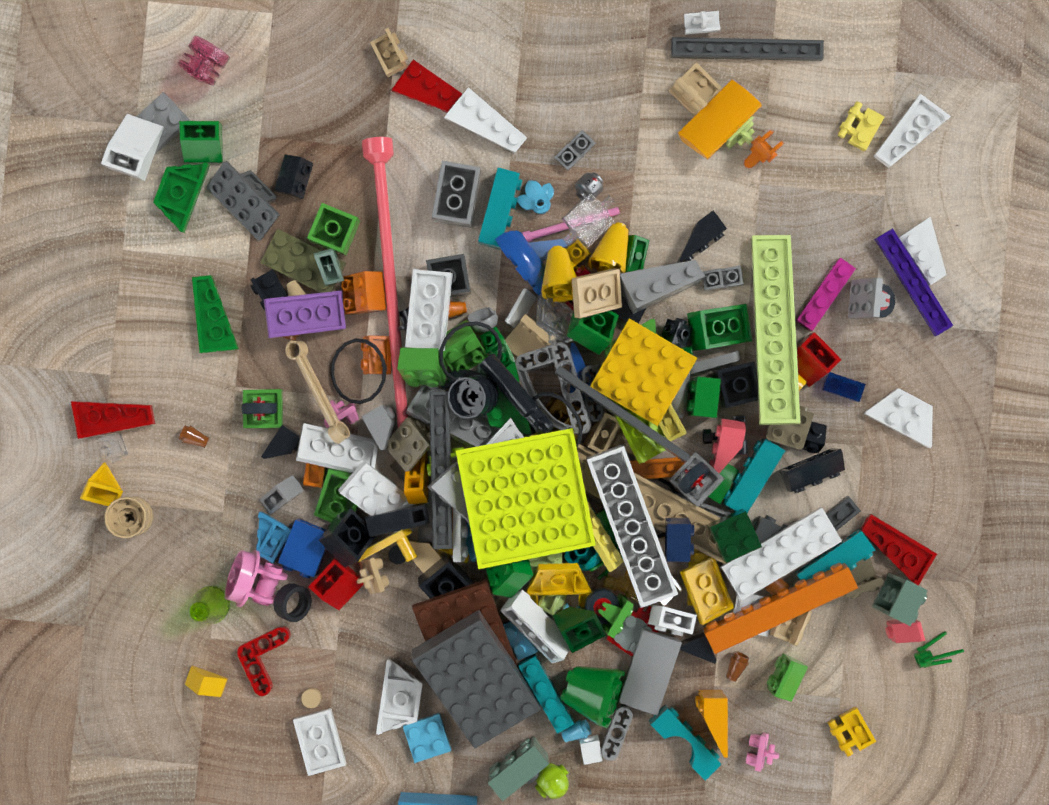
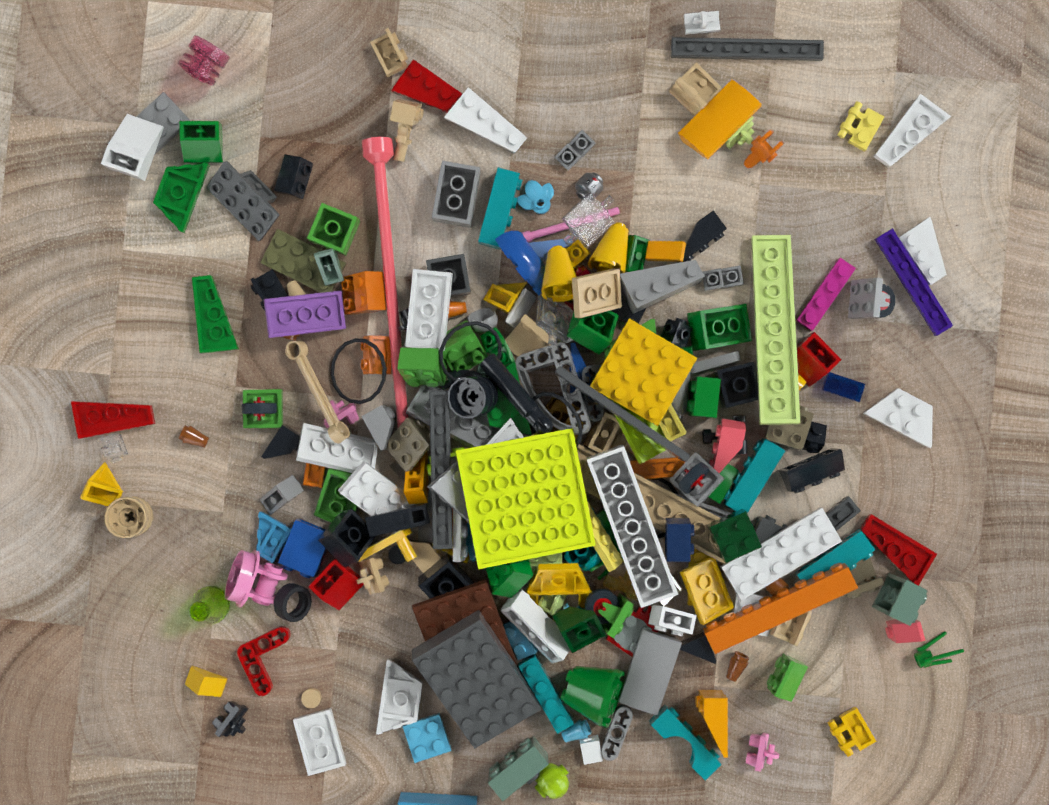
(233, 722): none -> black hips
(406, 114): none -> tan brick
(504, 295): none -> yellow slope
(665, 251): none -> light orange tile

